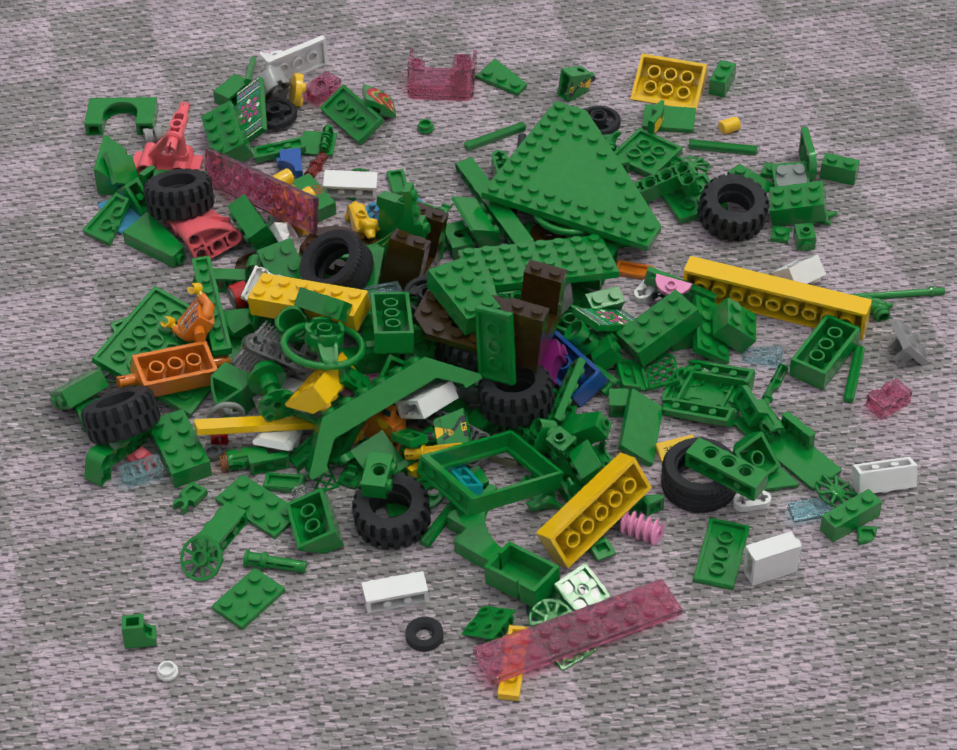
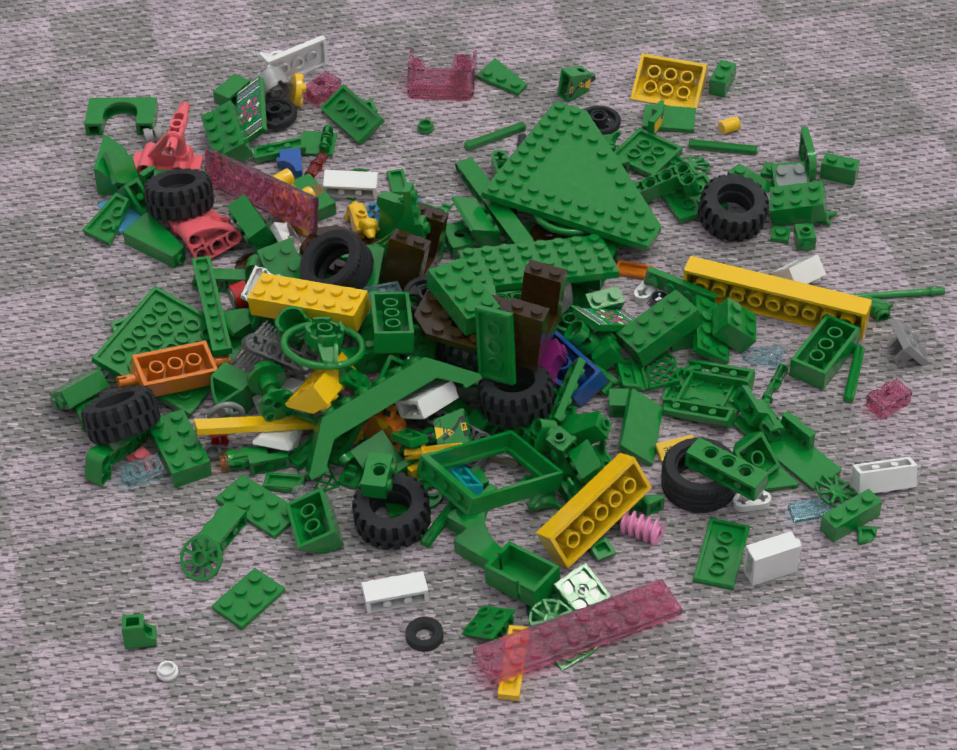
(190, 495): green plate -> none
(196, 320): orange torso -> none
(250, 70): green bar -> none
(265, 561): green pin -> none
(323, 304): green slope -> none
(378, 99): green slope -> none
(667, 285): bright pink plate -> none

